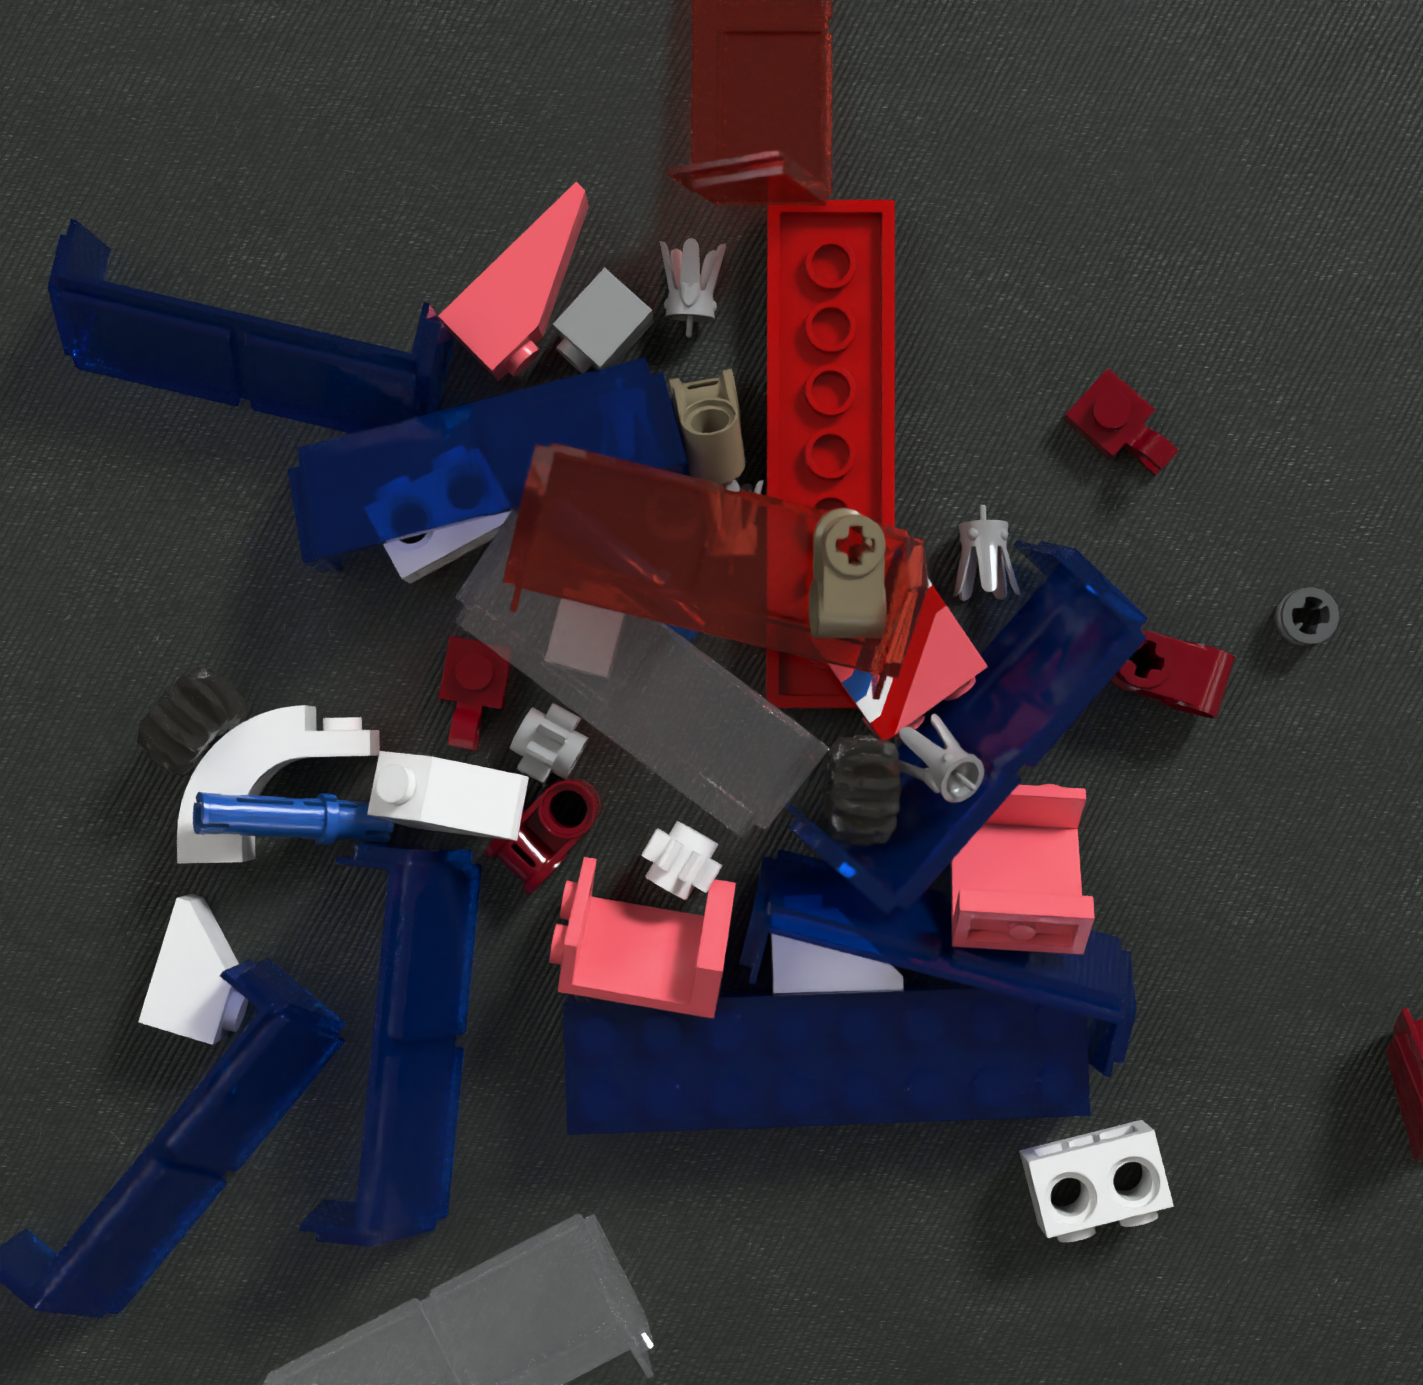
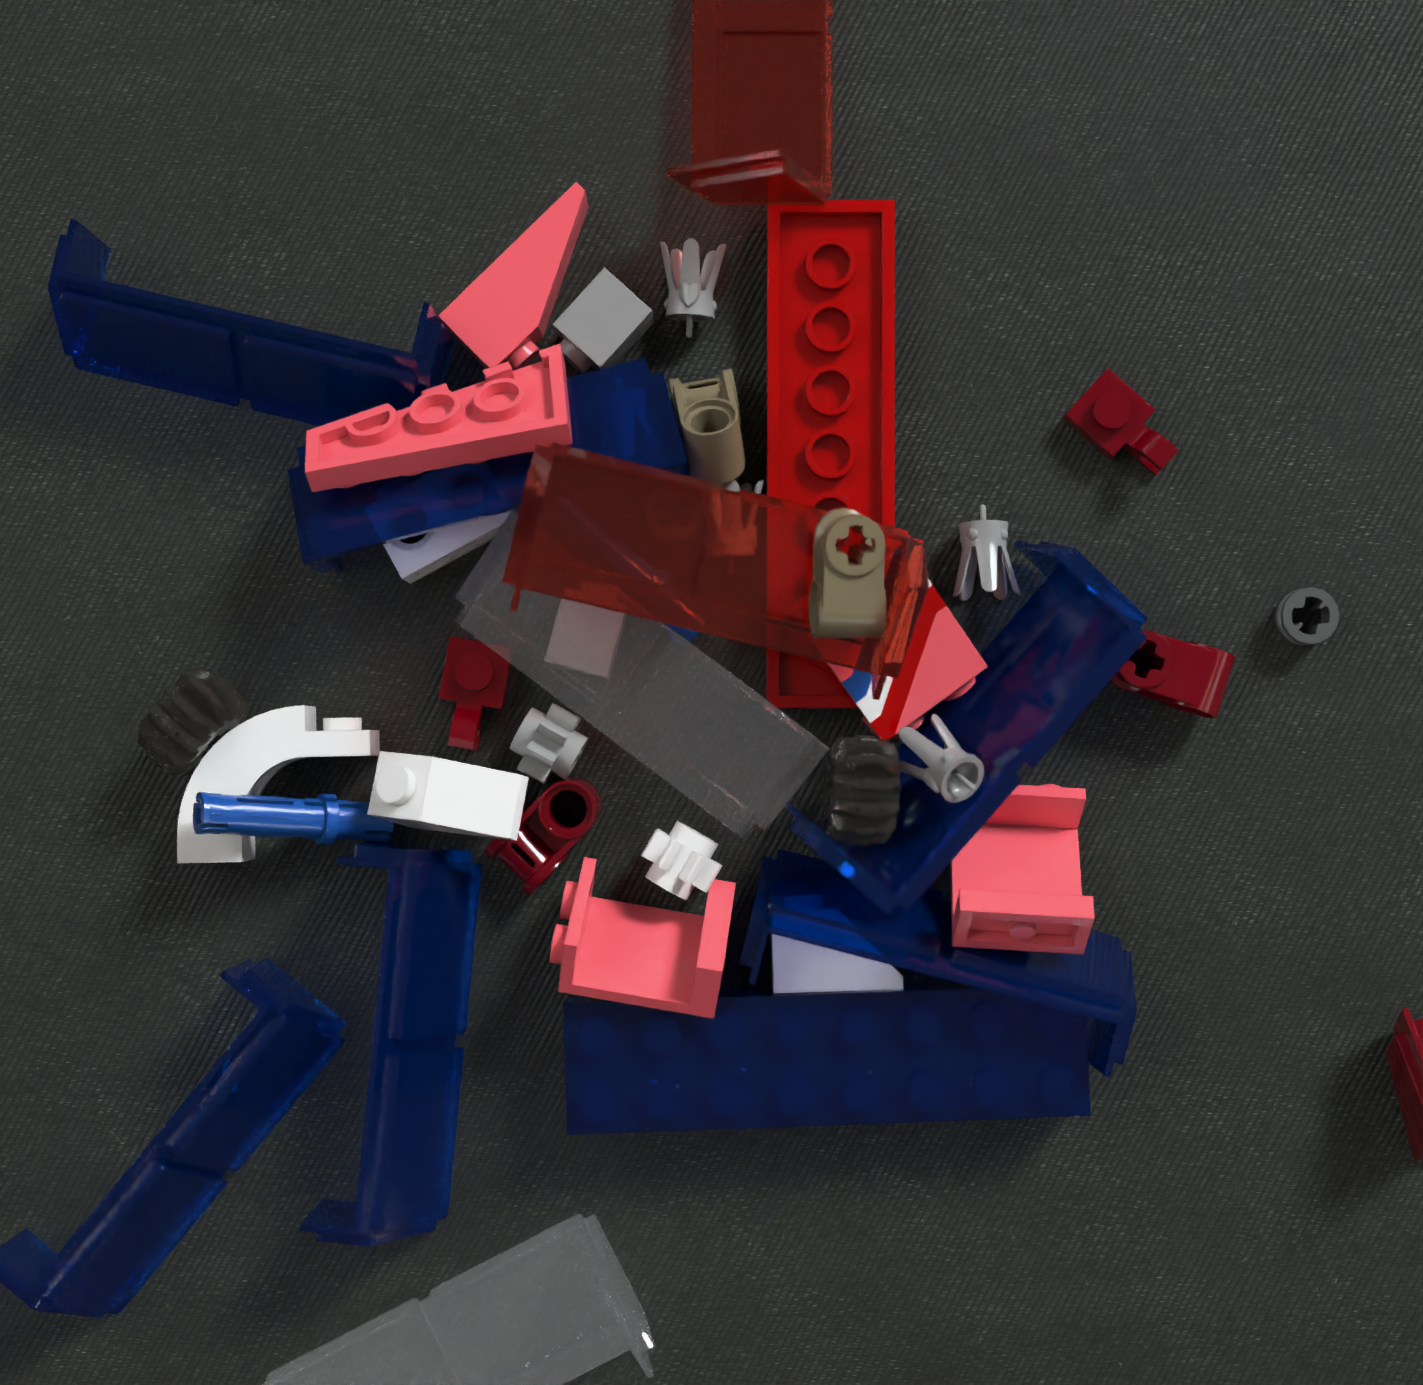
(186, 985): white slope -> none
(445, 427): none -> coral wing
(1094, 1161): white brick -> none

